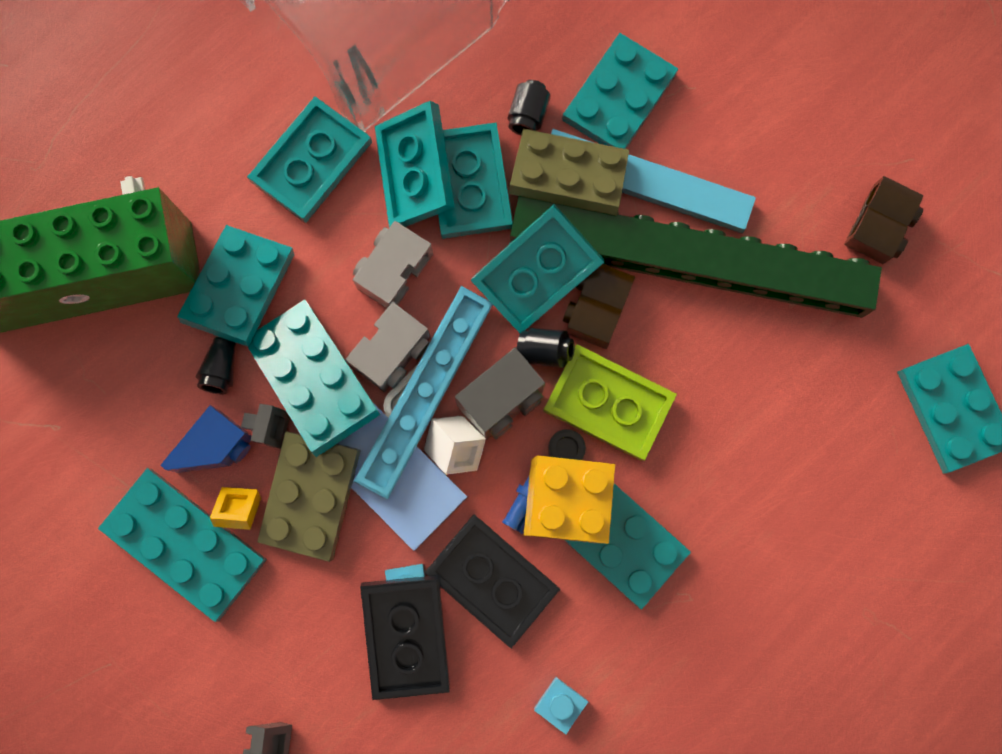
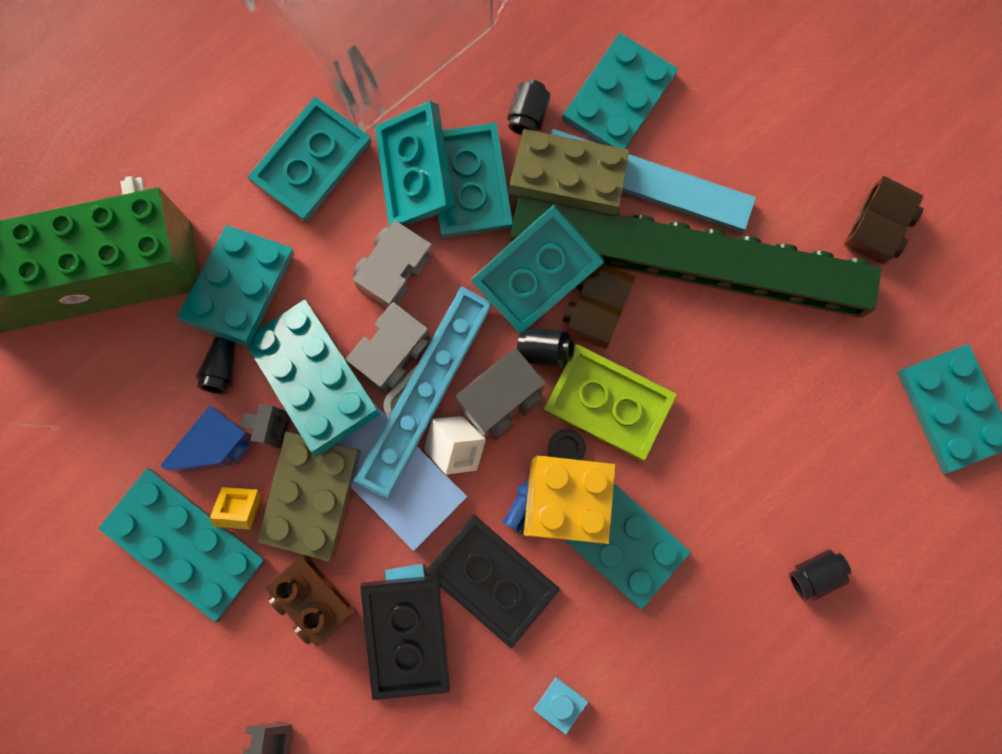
(309, 601): none -> reddish brown brick
(820, 575): none -> black brick

